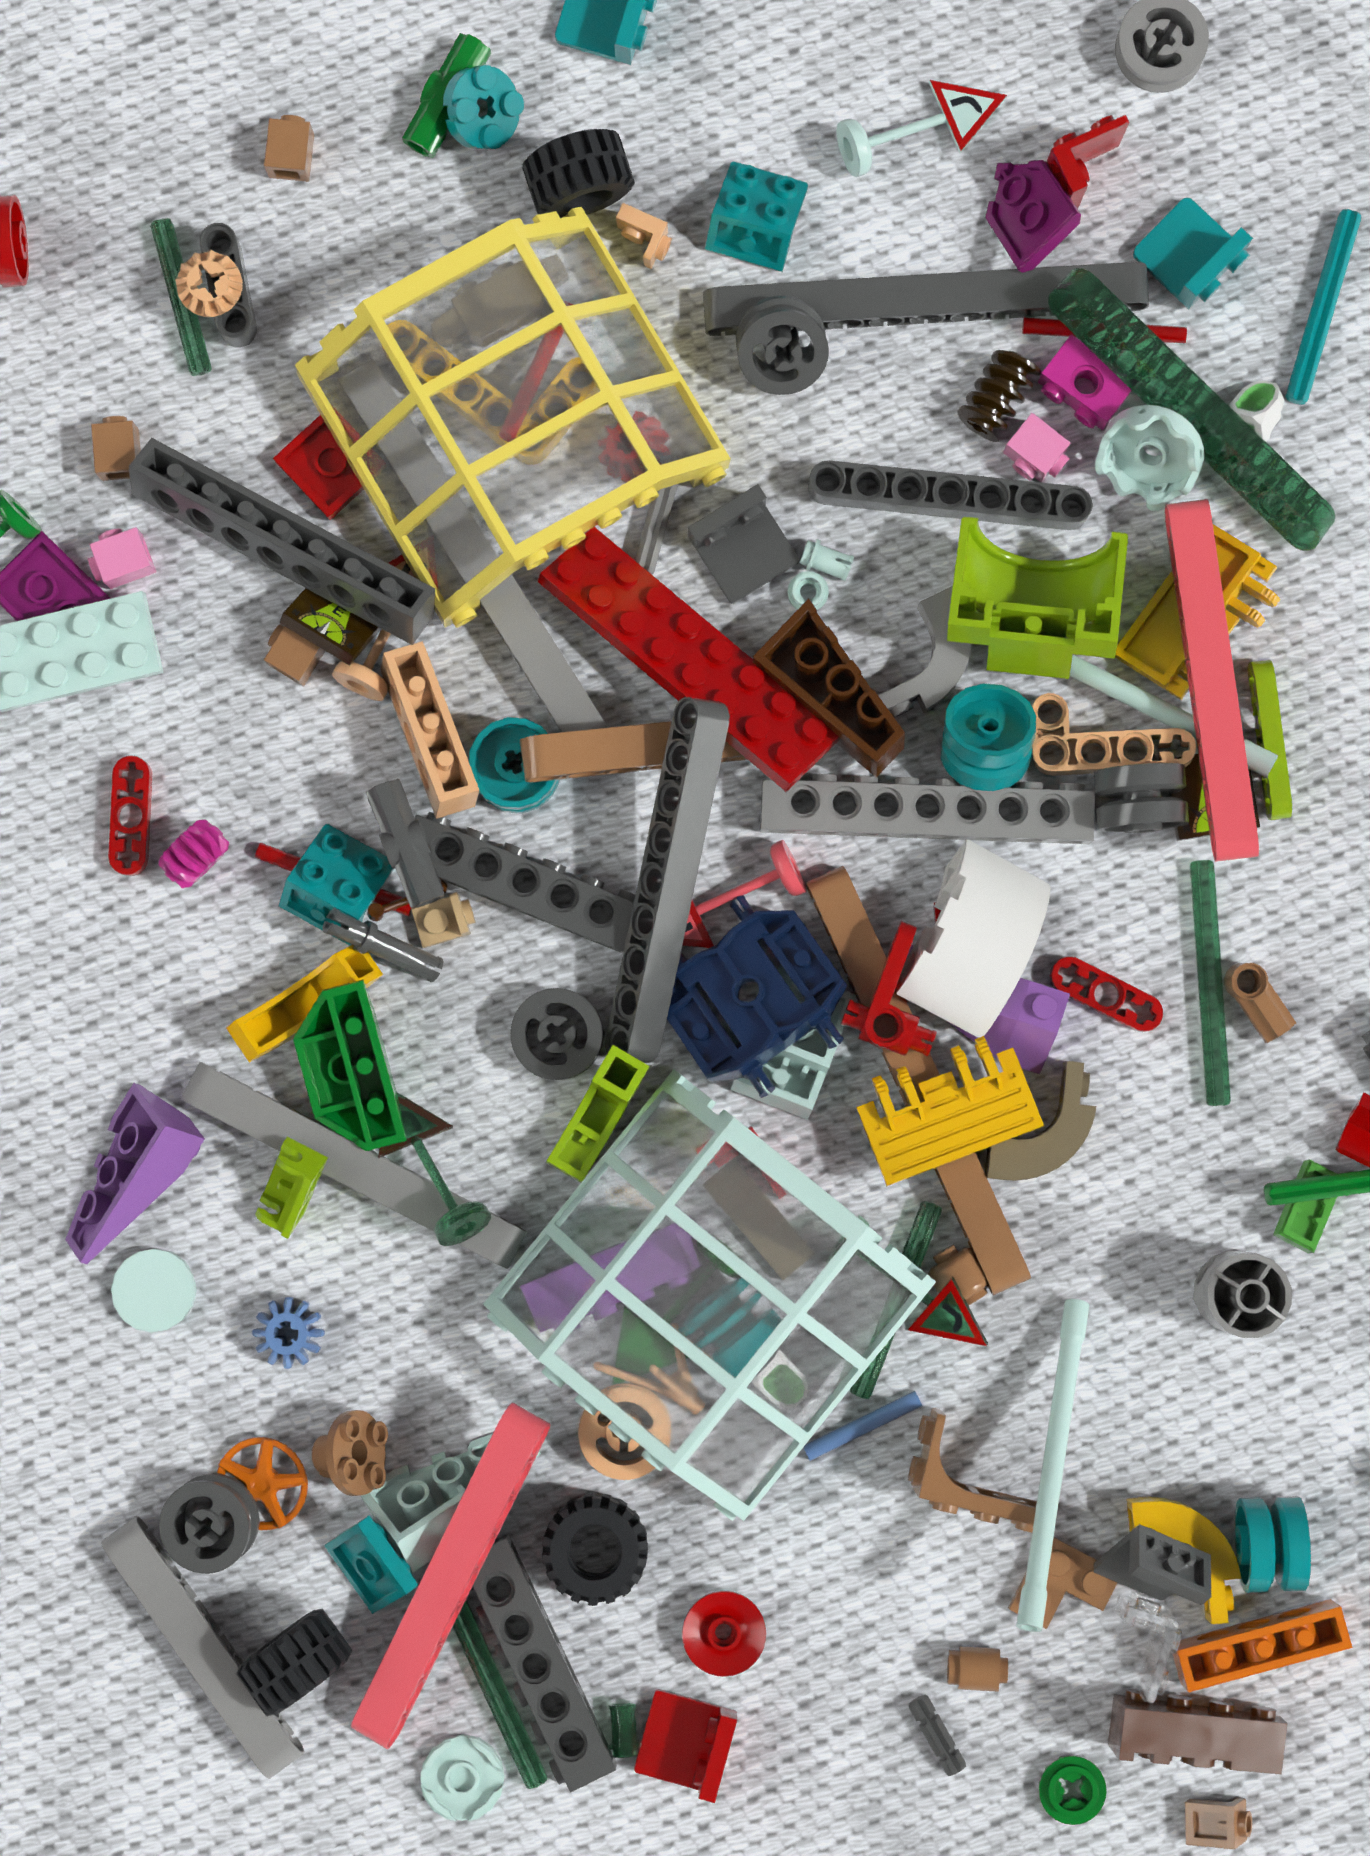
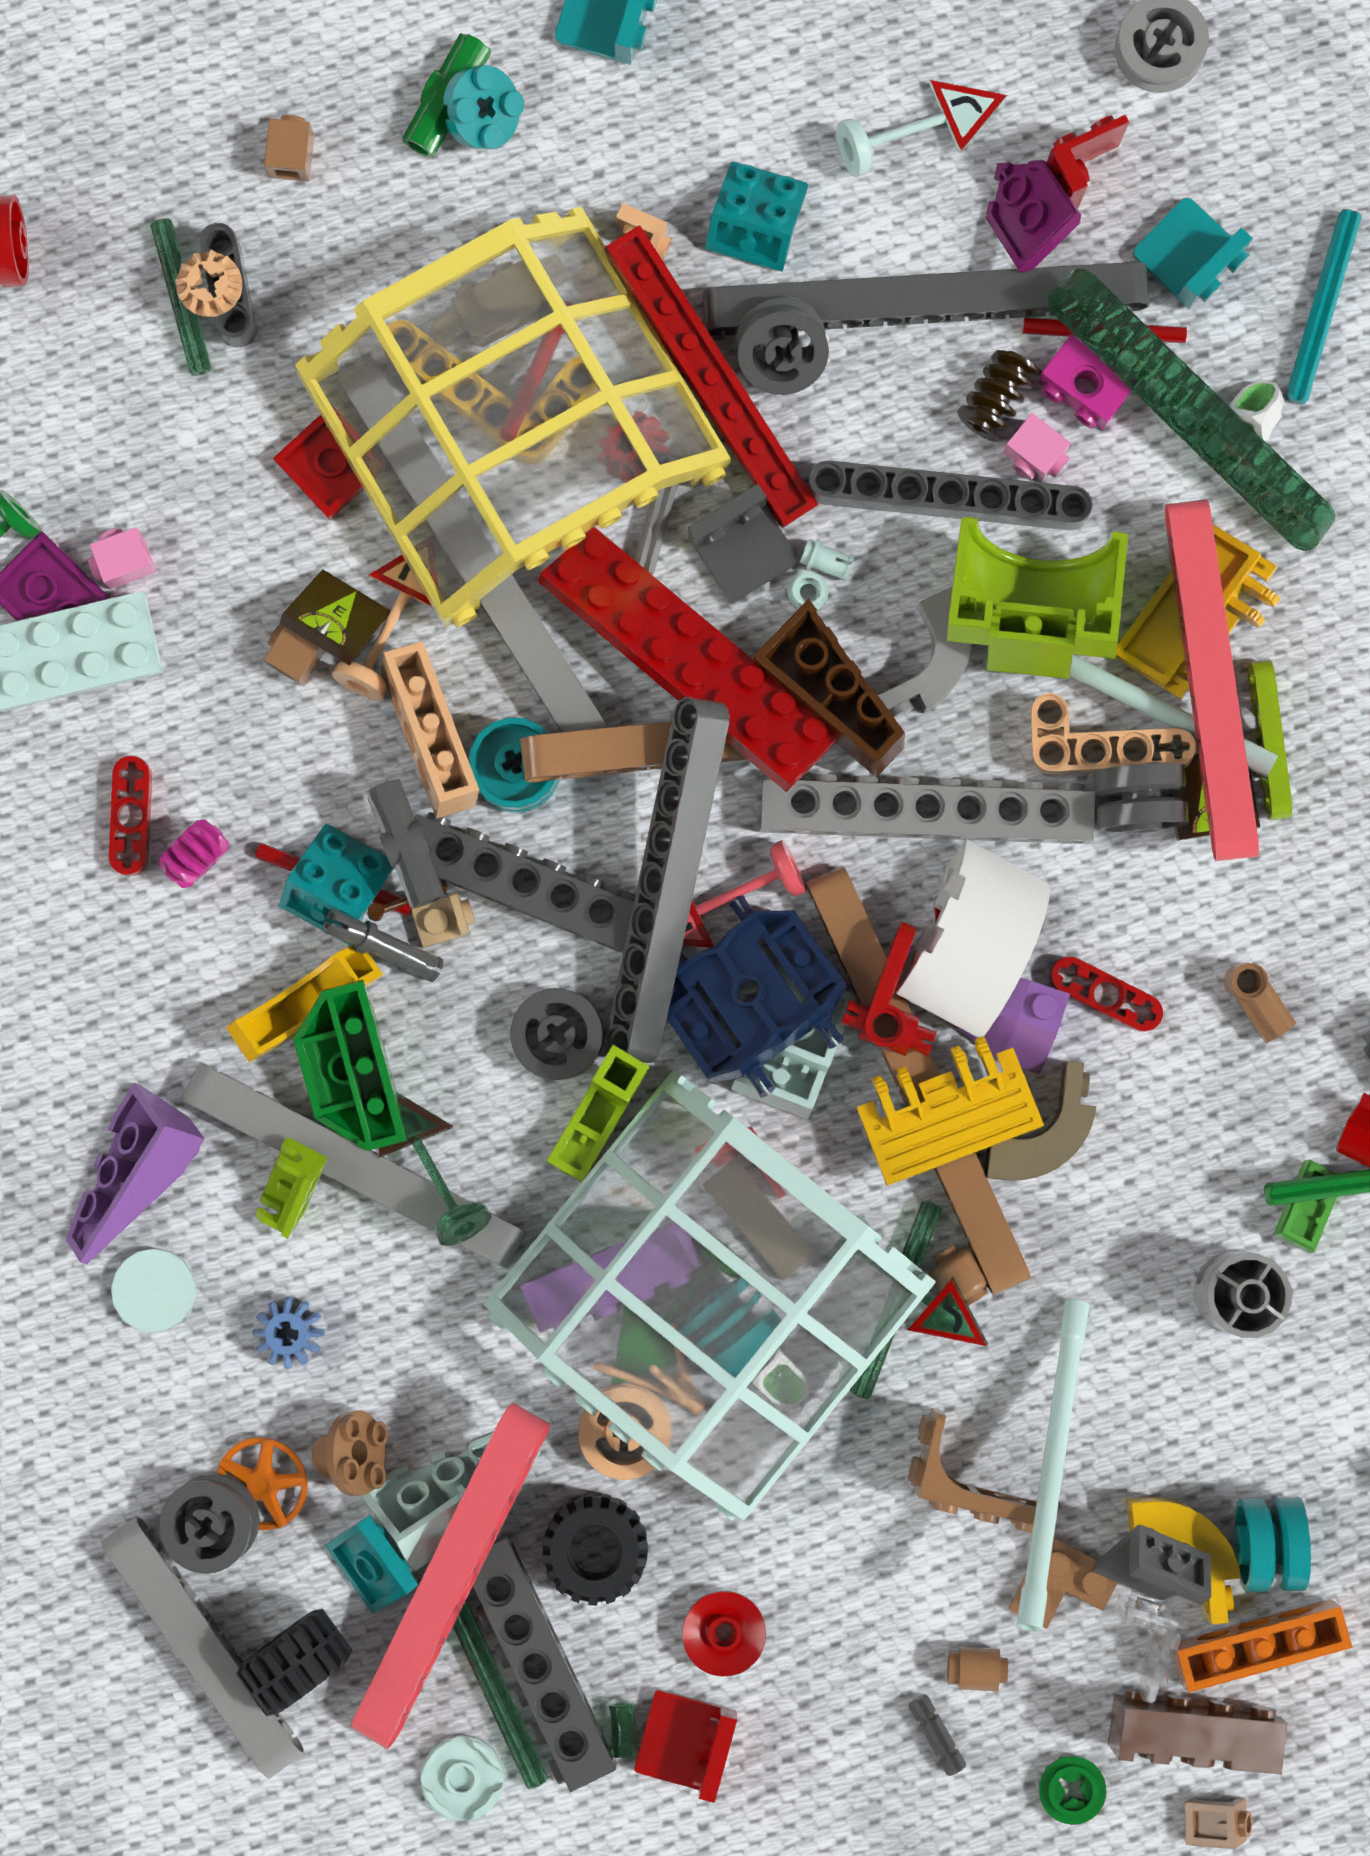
(114, 447): medium nougat brick -> none
(282, 541): dark grey brick -> none
(578, 171): black tyre -> none
(710, 375): none -> red plate
(862, 1425): medium blue bar -> none
(988, 737): teal wheel -> none
(1137, 472): light aqua plate -> none
(1210, 983): clear green axle -> none

